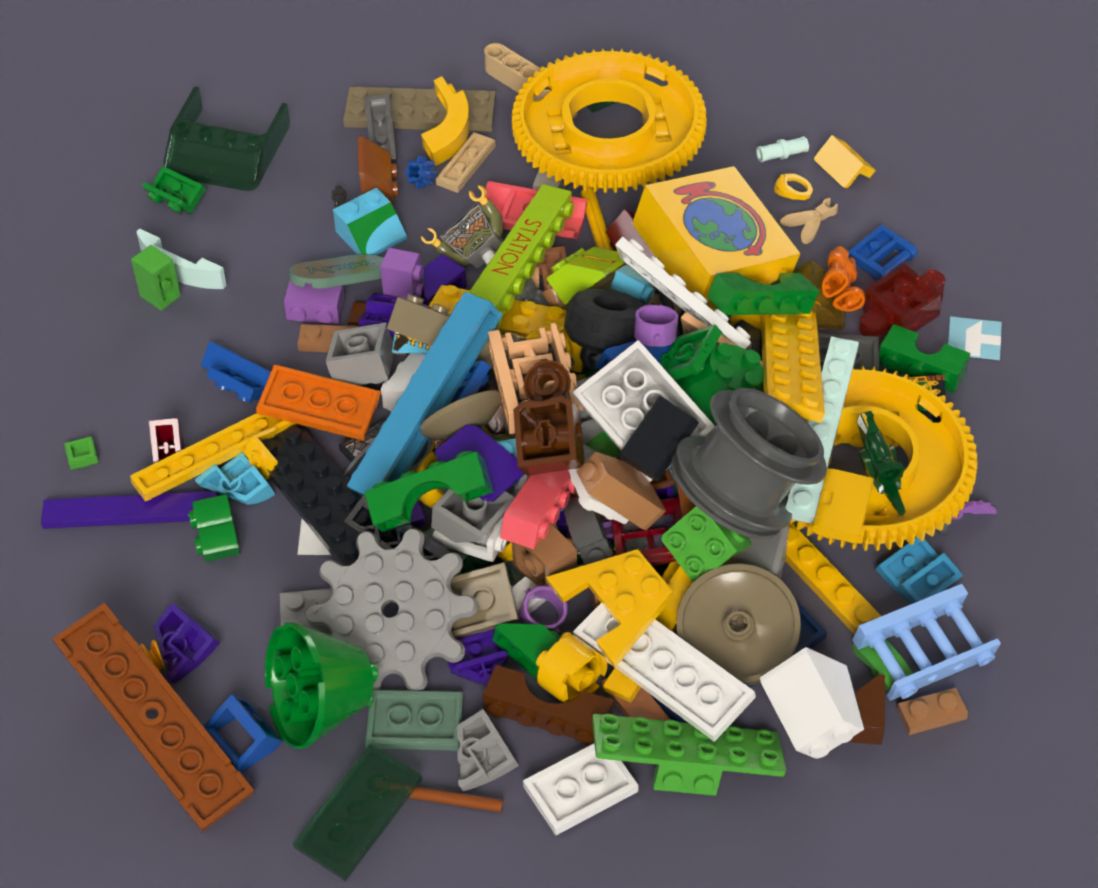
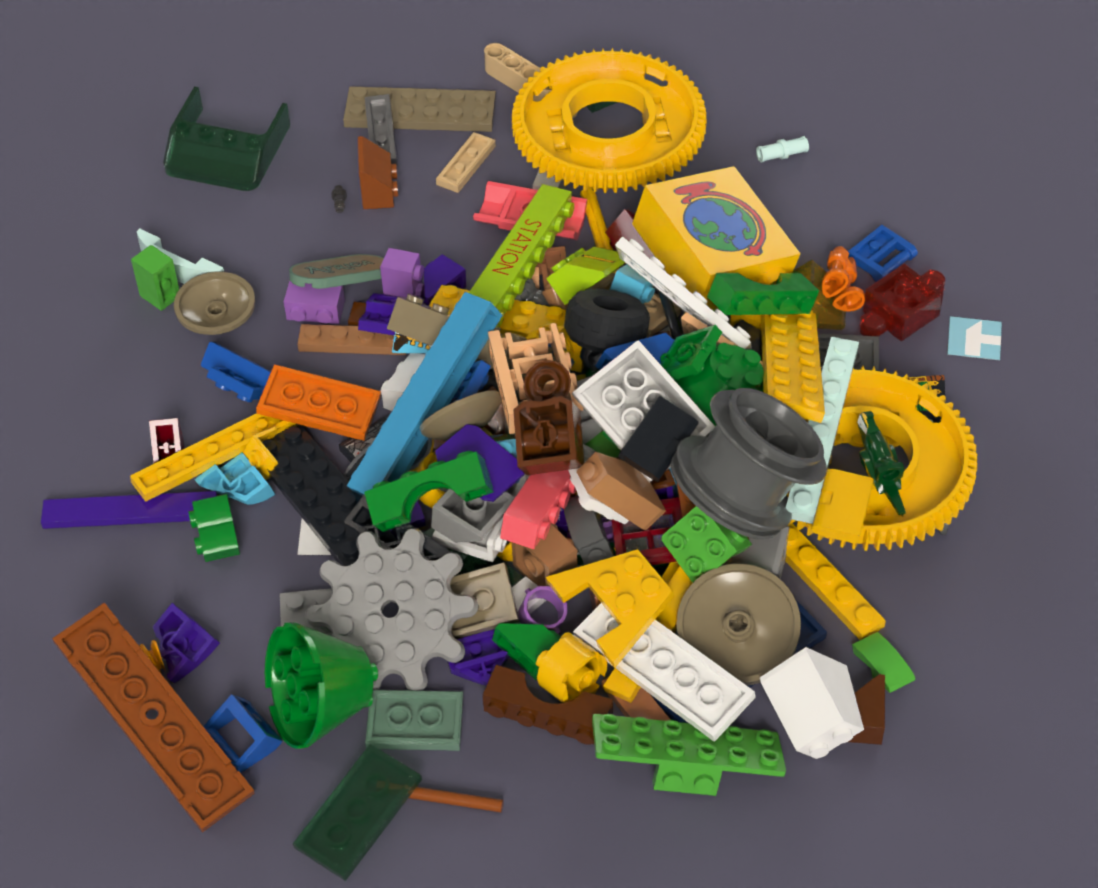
(81, 453): bright green tile -> none
(175, 190): green bracket -> none
(214, 303): none -> dark tan dish
(361, 354): light grey brick -> none
(369, 223): medium azure slope -> none
(421, 172): blue gear -> none
(449, 136): yellow arch -> none
(474, 236): torso -> none
(481, 752): light grey slope -> none
(578, 788): white plate -> none
(656, 325): medium lavender piece -> none
(782, 189): yellow piece -> none
(811, 219): tan piece -> none
(842, 162): yellow panel -> none
(901, 354): green arch -> none
(918, 571): dark azure slope -> none
(925, 614): light blue fence -> none
(932, 711): medium nougat plate -> none
(977, 507): medium lavender piece -> none

